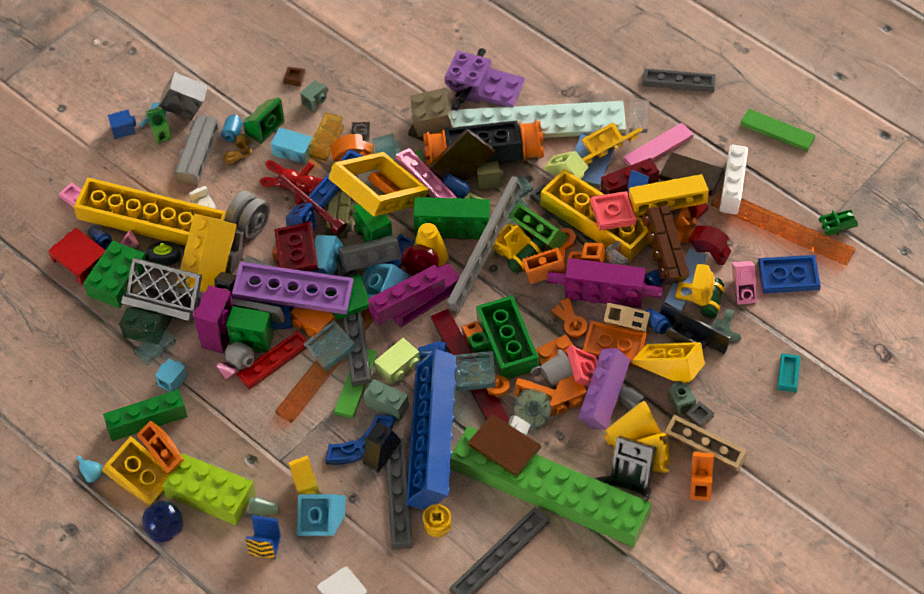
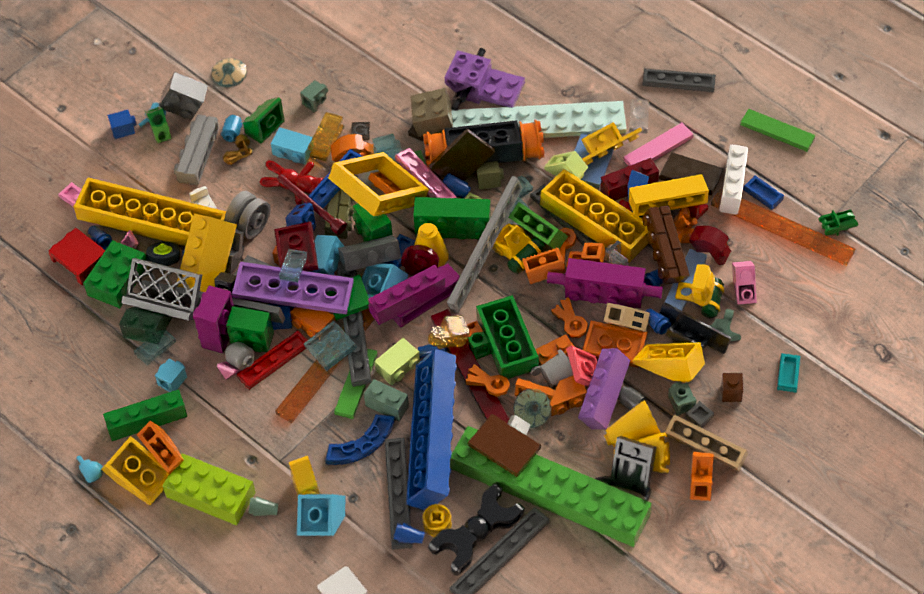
(162, 520): clear blue cylinder -> none
(229, 72): none -> tan dish
(266, 537): blue piece -> none
(293, 265): none -> clear light blue tile
(294, 76): reddish brown tile -> none
(379, 446): black slope -> none
(408, 534): none -> blue cone
(450, 333): none -> clear yellow brick
(475, 371): clear light blue plate -> none
(476, 529): none -> black piece
(613, 210): coral tile -> none
(732, 387): none -> reddish brown brick
(763, 192): none -> blue tile
(789, 274): blue tile -> none

